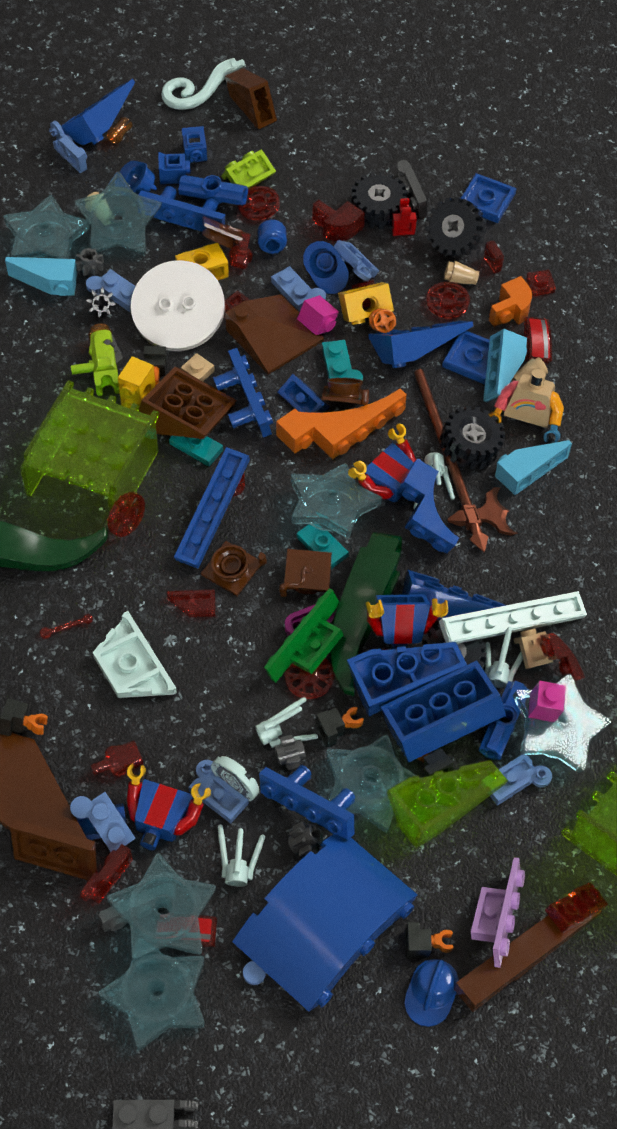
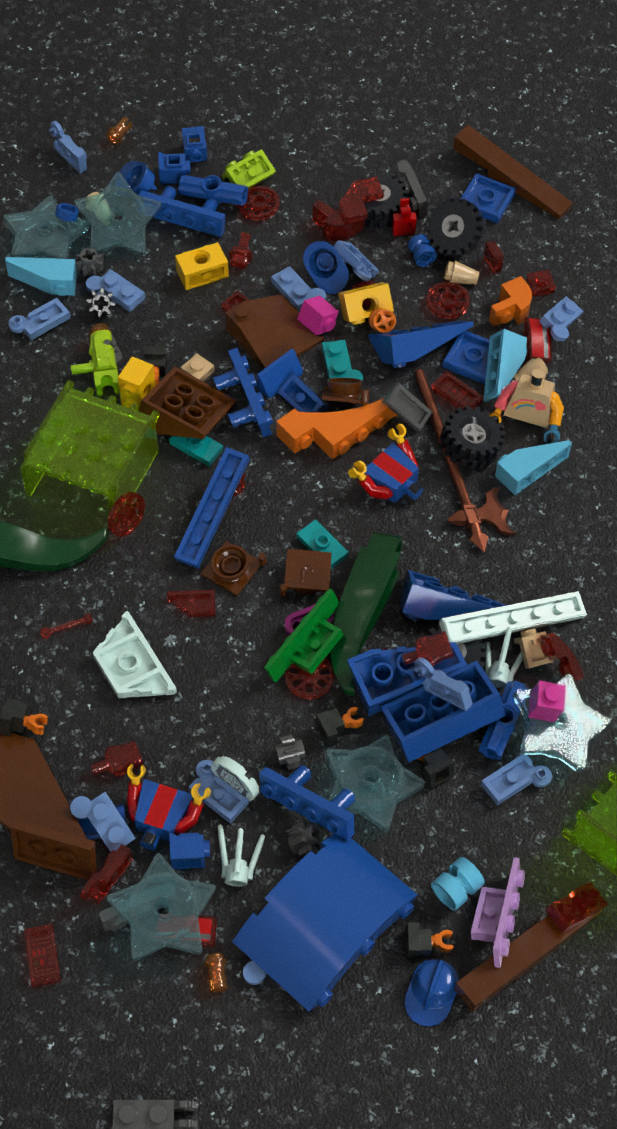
(40, 319): none -> medium blue hinge
(42, 955): none -> clear red tile
(66, 212): none -> blue tile
(98, 117): blue wedge -> none
(155, 1014): clear light blue plate -> none
(178, 305): white plate -> none
(188, 850): none -> blue window
(212, 83): light aqua plant -> none
(216, 972): none -> clear orange pin
(221, 233): reddish brown hat -> none
(252, 96): reddish brown slope -> none
(270, 730): light aqua plant -> none
(272, 236): blue head -> none
(277, 373): none -> blue slope
(331, 500): clear light blue plate -> none
(353, 201): none -> clear red tile
(403, 617): torso -> none
(407, 406): none -> dark grey tile
(422, 250): none -> blue wheel
(425, 520): blue arch -> none
(432, 648): none -> clear red piece
(436, 461): light aqua plant -> none
(437, 801): clear neon green wedge -> none
(443, 686): none -> medium blue hinge
(456, 392): none -> clear red tile
(460, 880): none -> medium azure wheel
(510, 172): none -> reddish brown slope
(560, 318): none -> medium blue hinge

